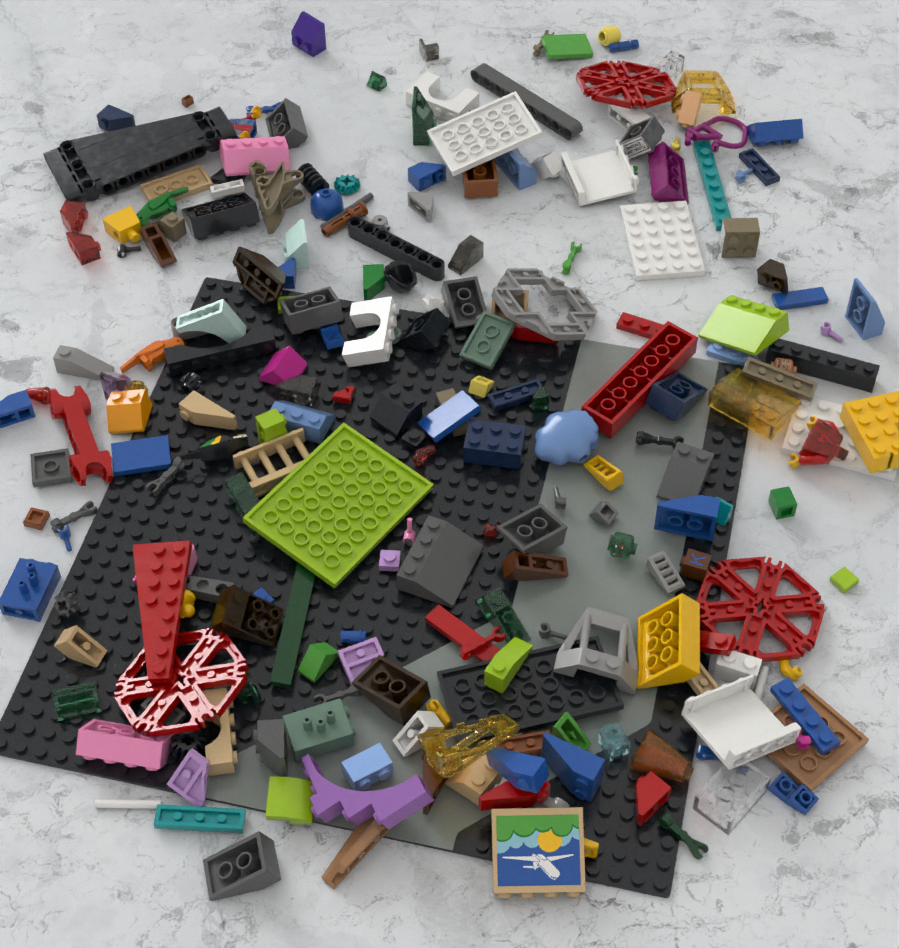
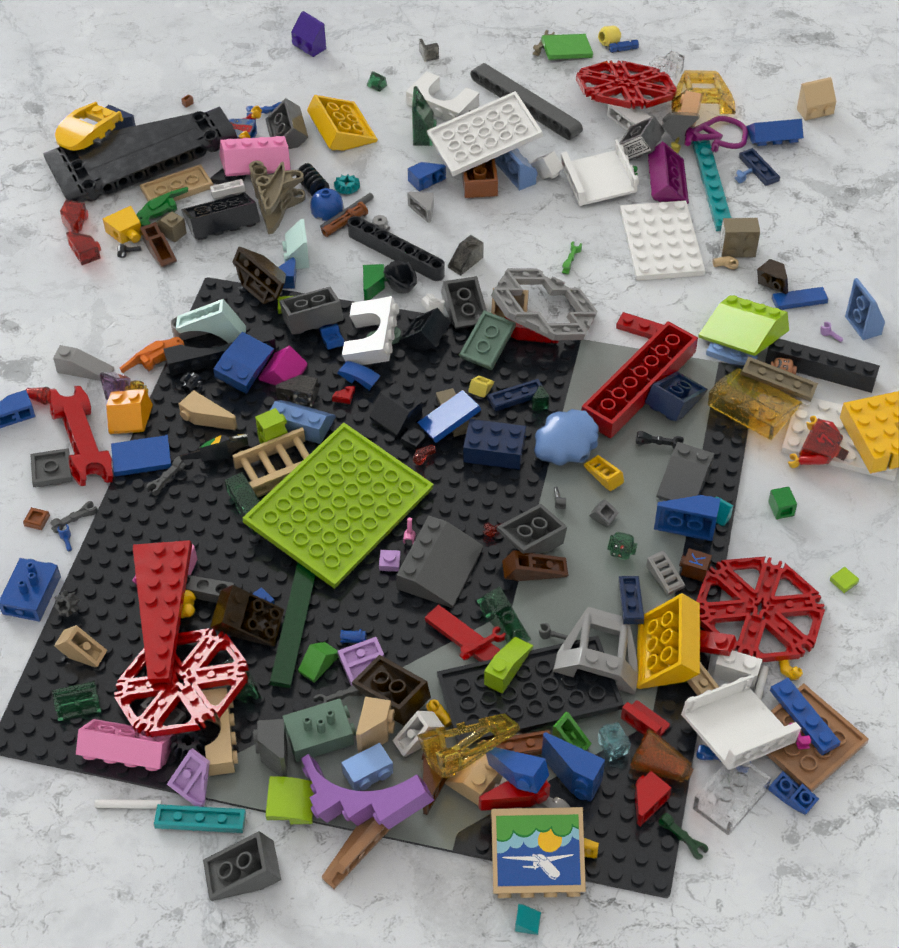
(78, 134): none -> yellow slope
(242, 362): none -> blue slope
(340, 123): none -> yellow slope
(354, 371): none -> blue slope
(375, 723): none -> tan slope
(527, 920): none -> teal slope
(631, 600): none -> dark blue tile
(643, 718): none -> red panel
(678, 122): none -> dark grey slope
(726, 261): none -> tan arm
(816, 99): none -> tan slope

